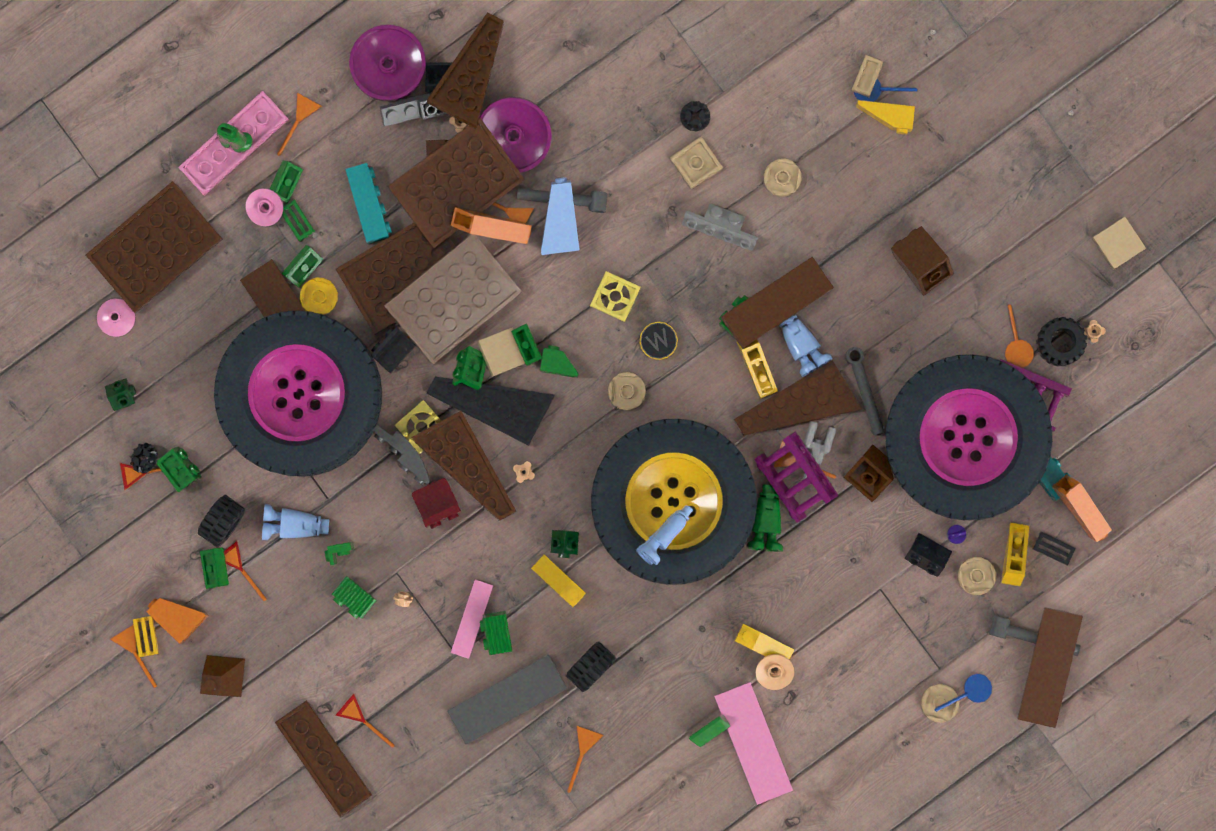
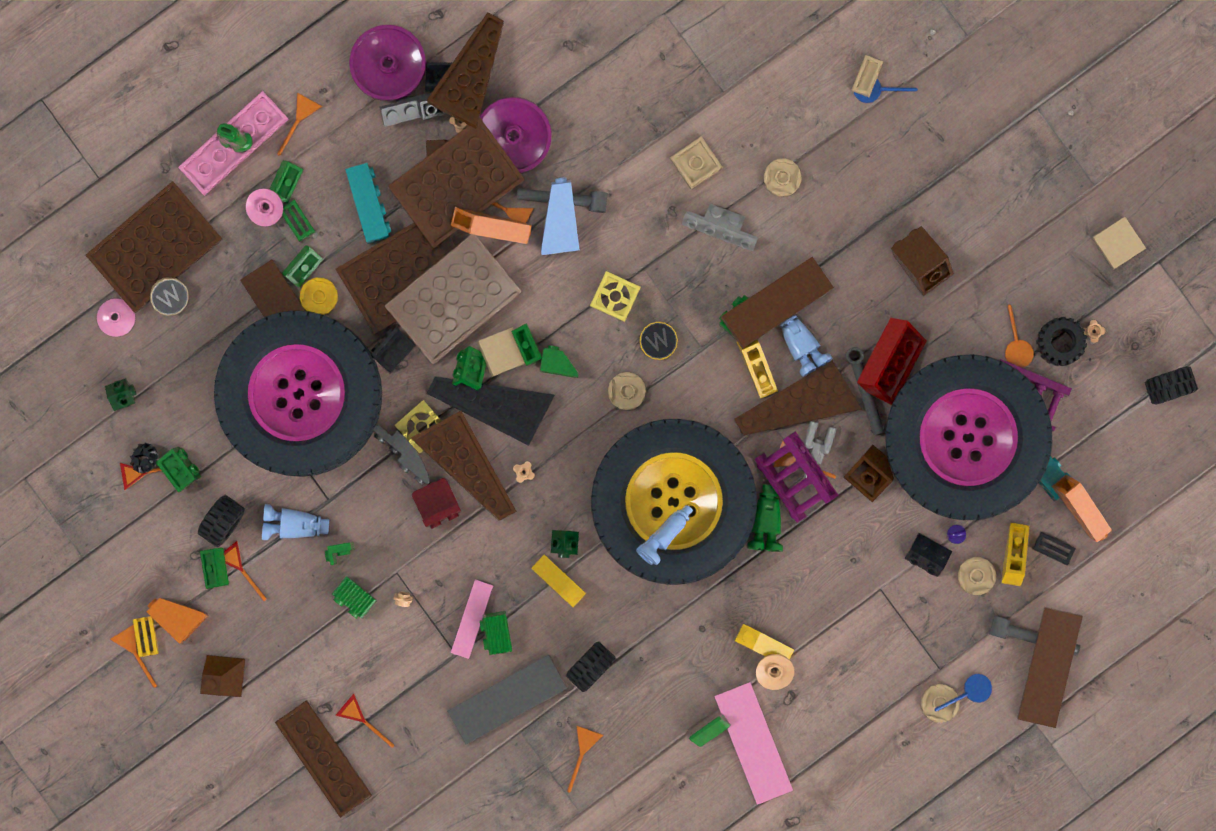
(169, 296): none -> black tile
(695, 125): black gear -> none
(891, 115): yellow slope -> none
(892, 360): none -> red slope
(1171, 385): none -> black tyre

